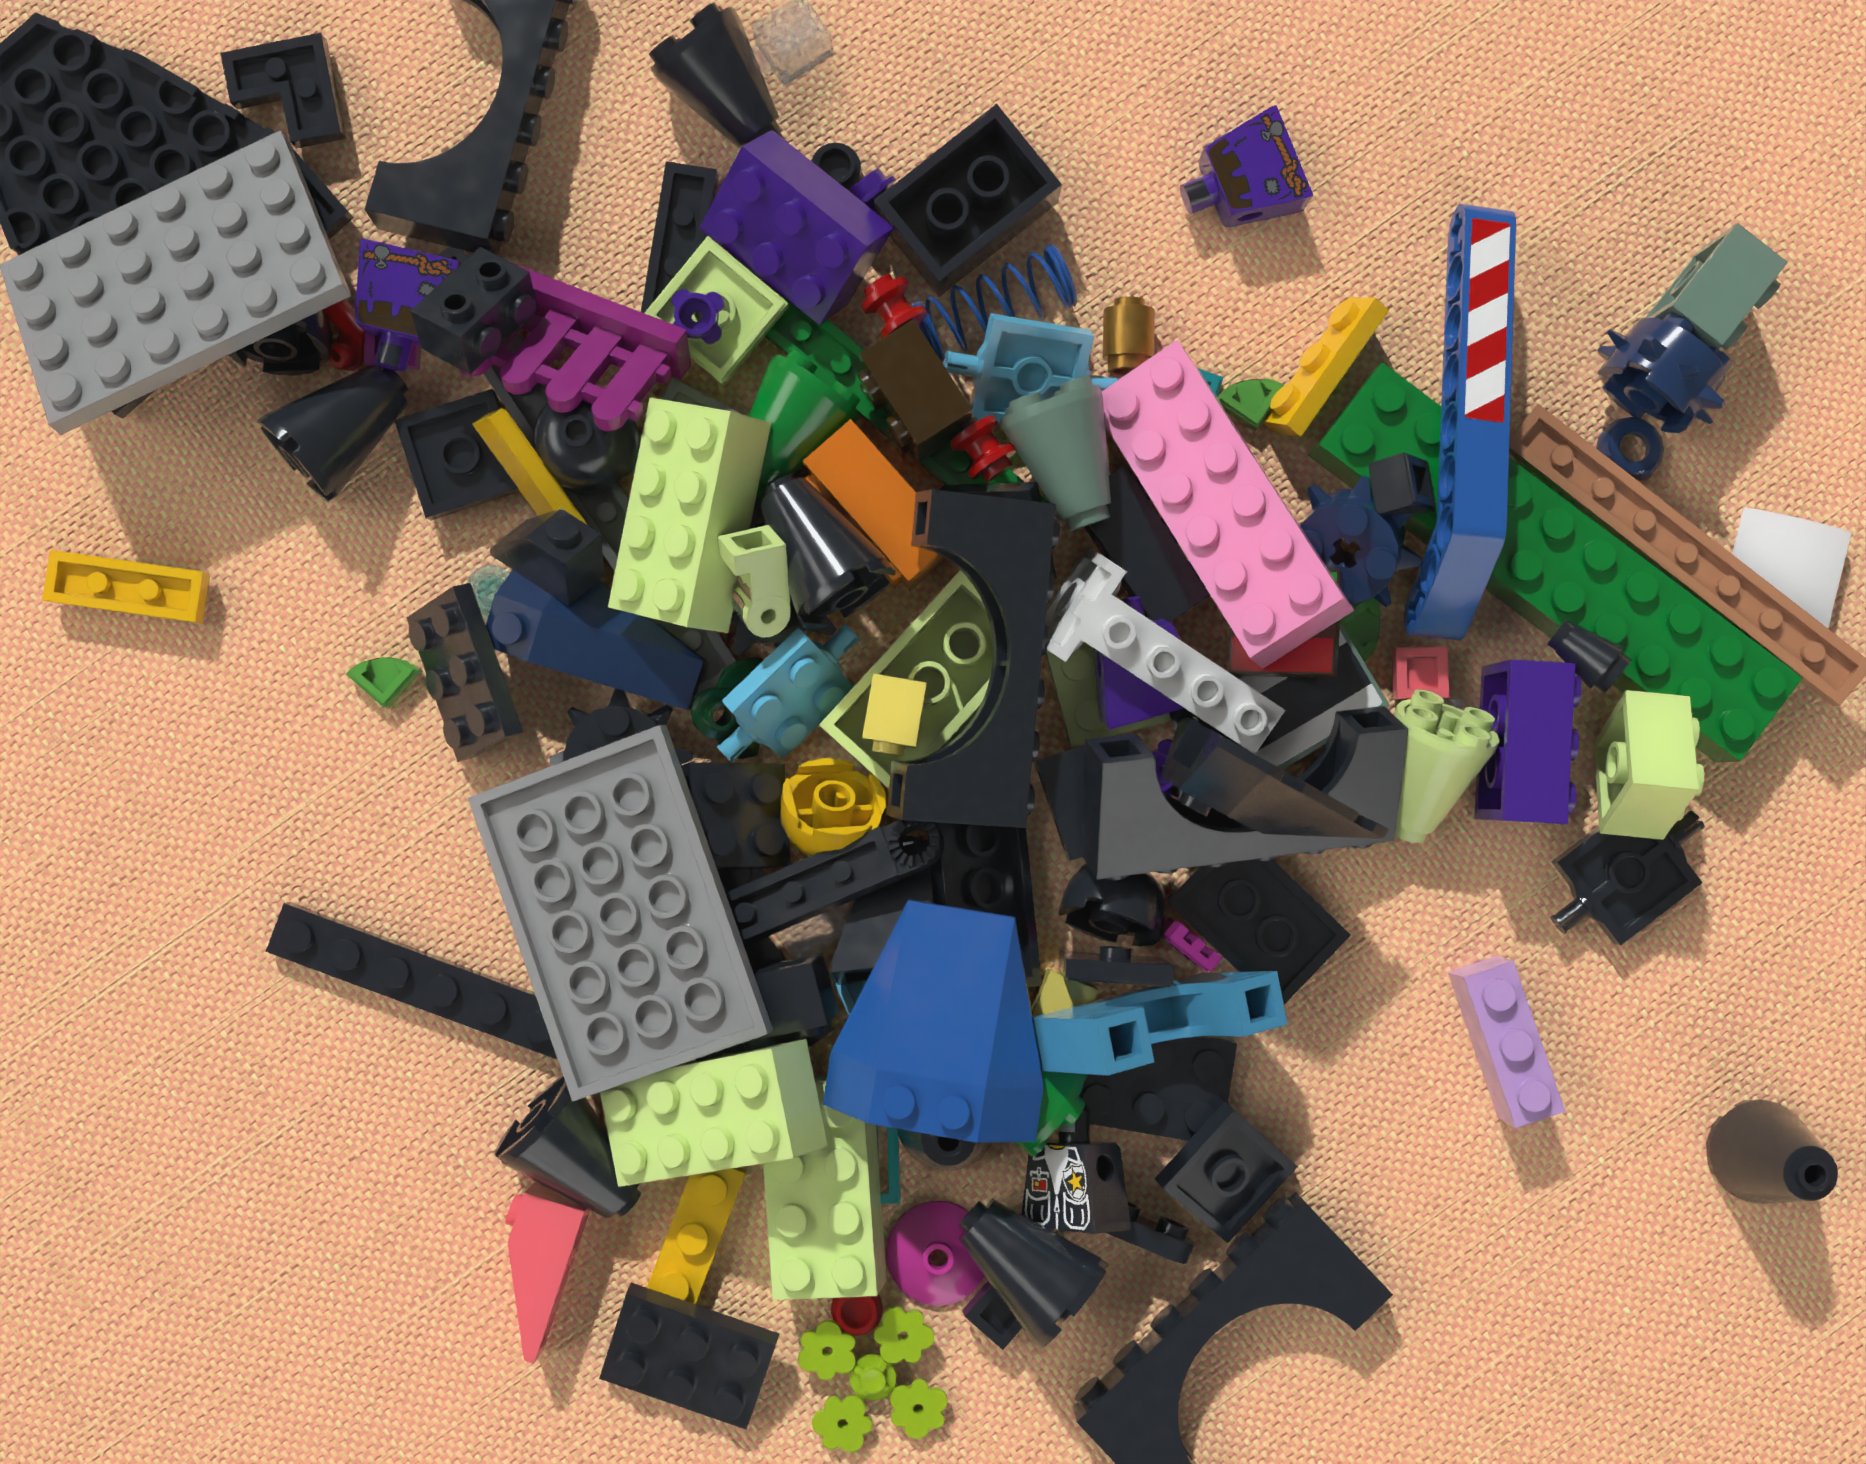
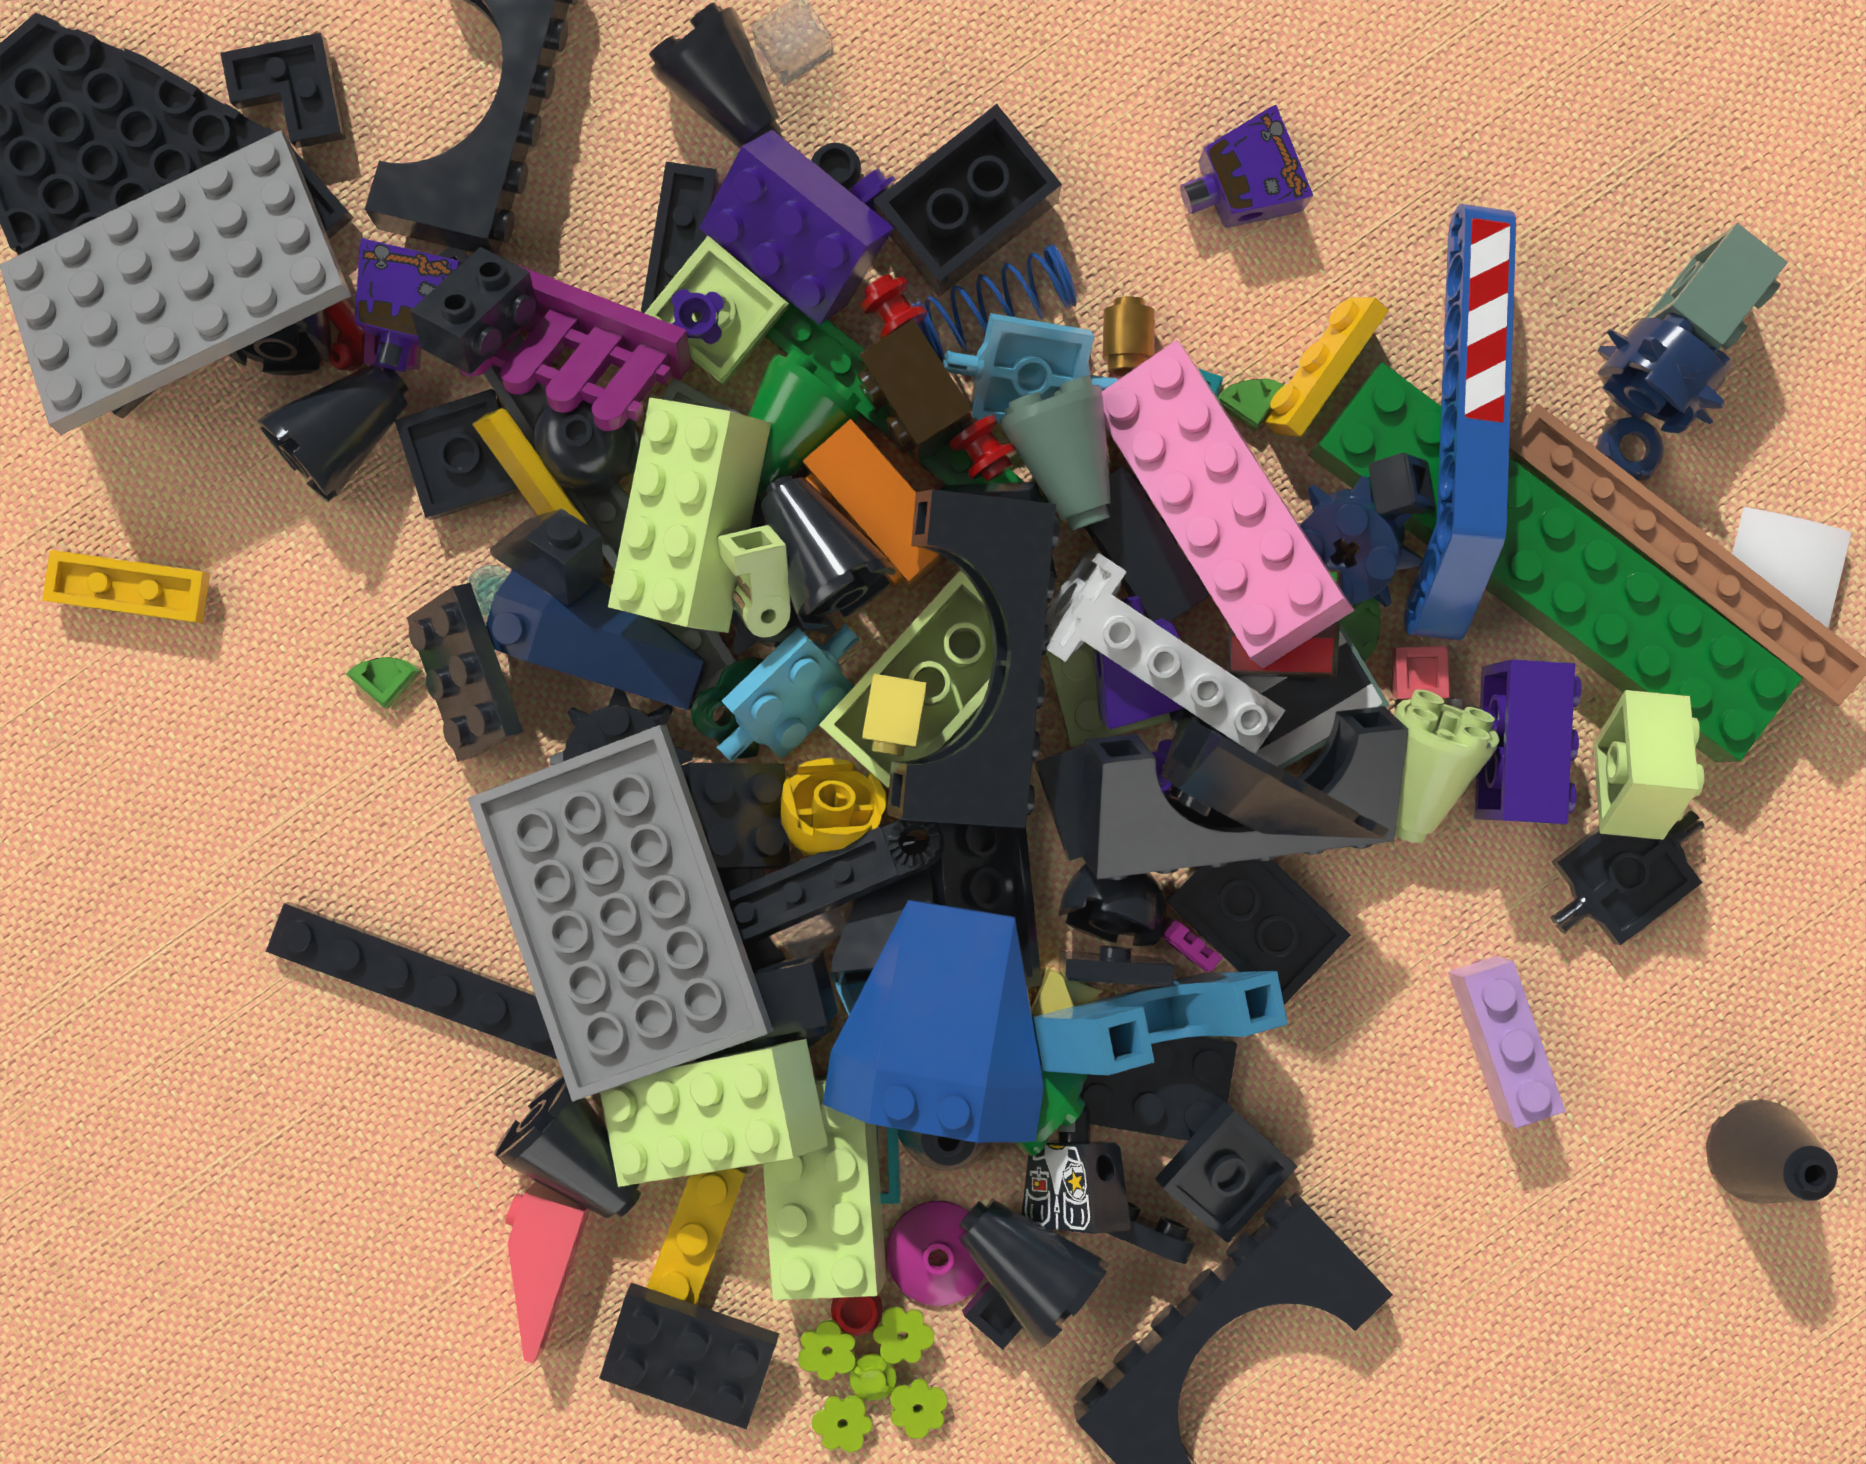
(1595, 658): black cone -> none

